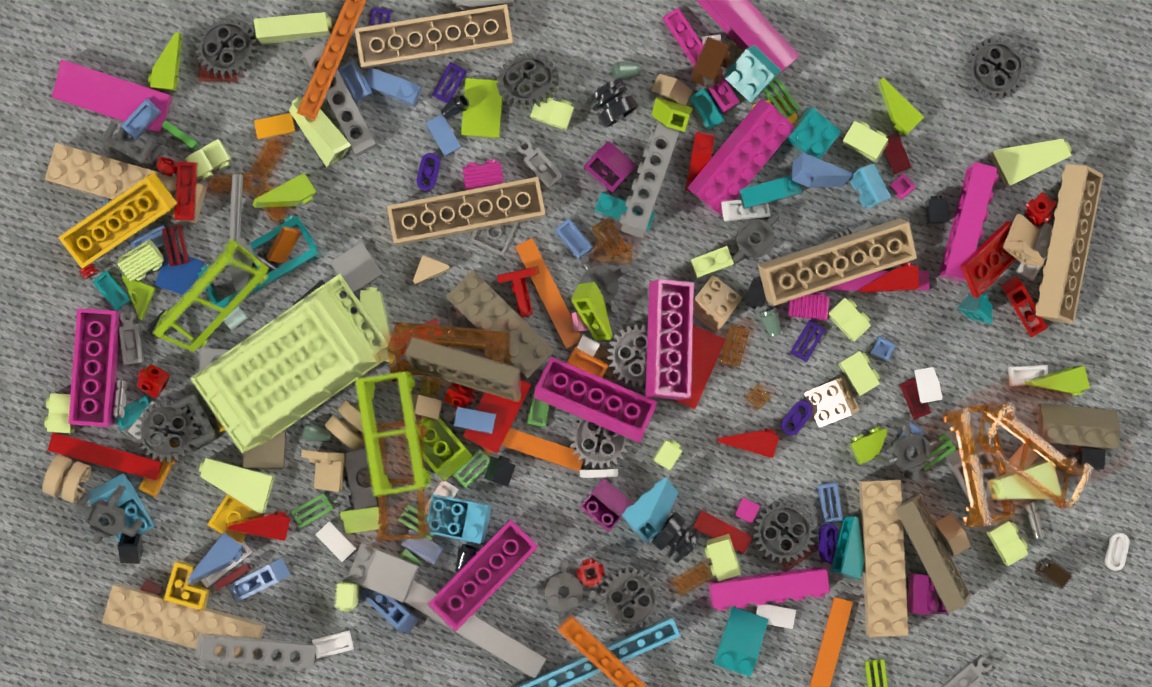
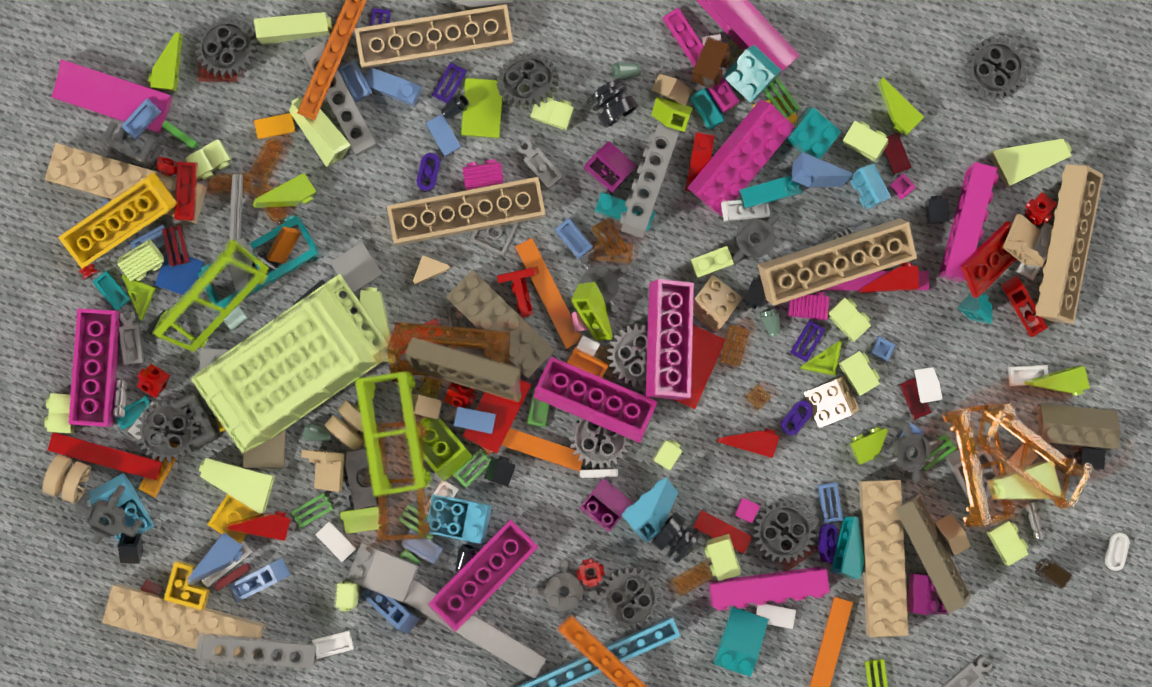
(826, 361): none -> lime tile

